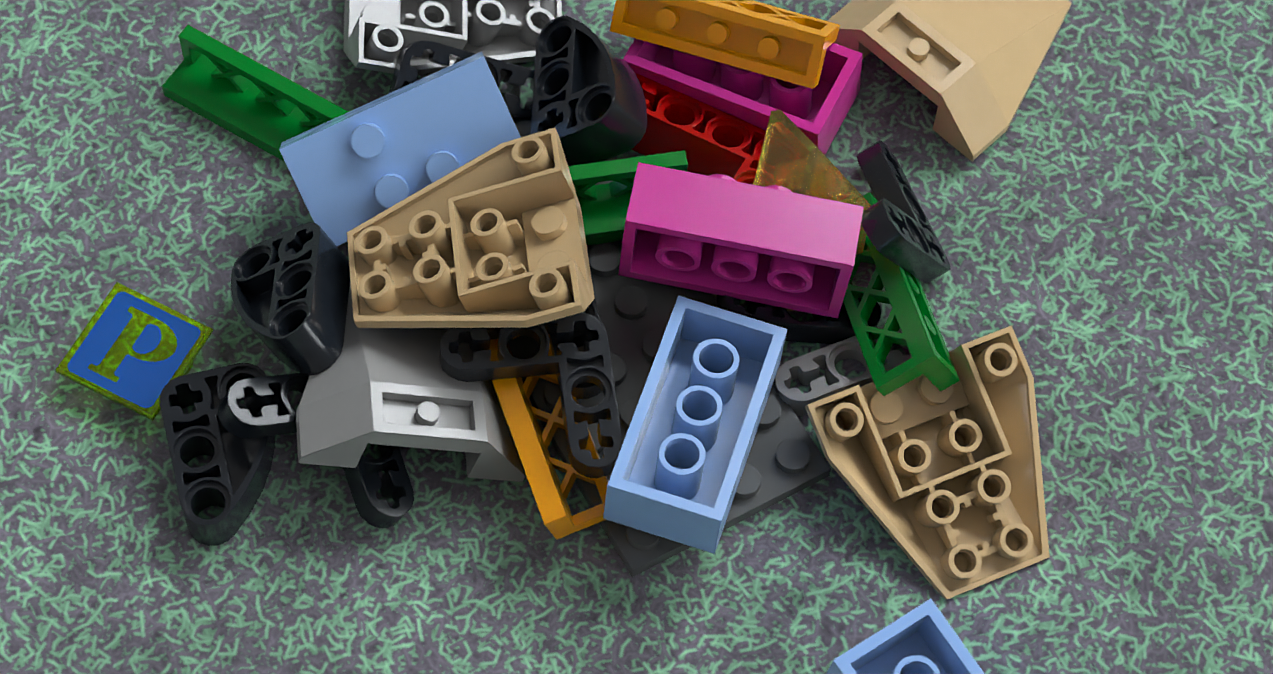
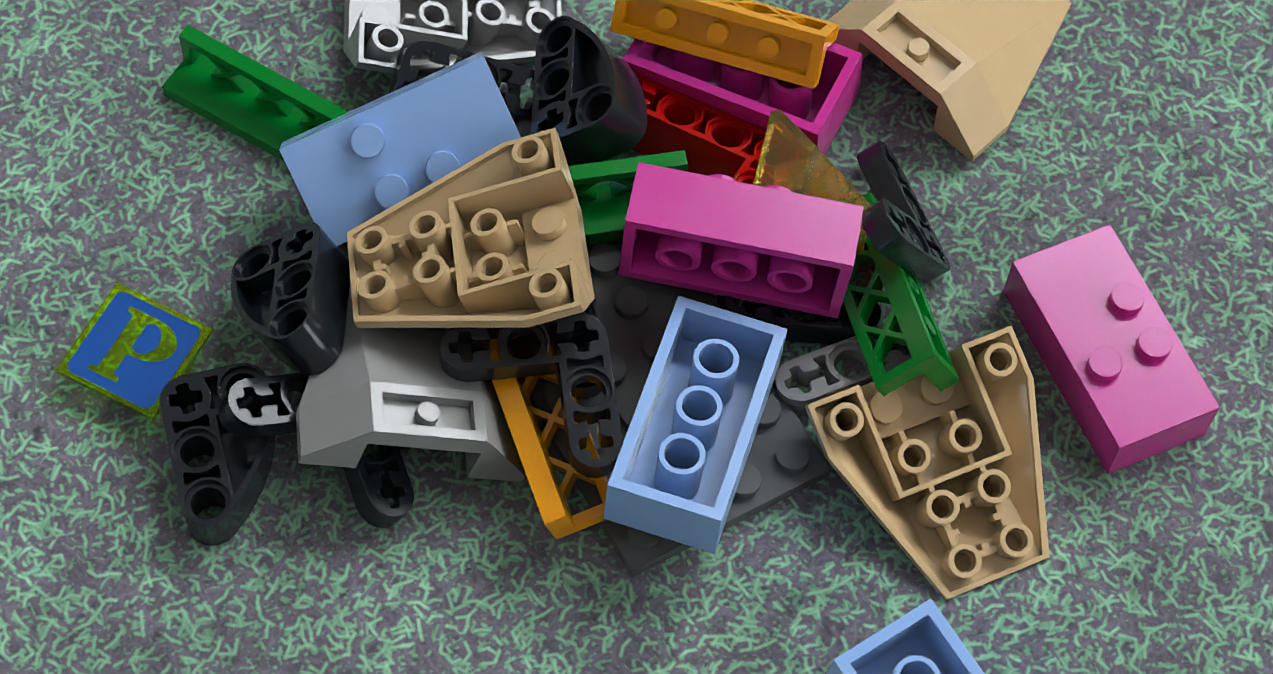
(1109, 348): none -> brick

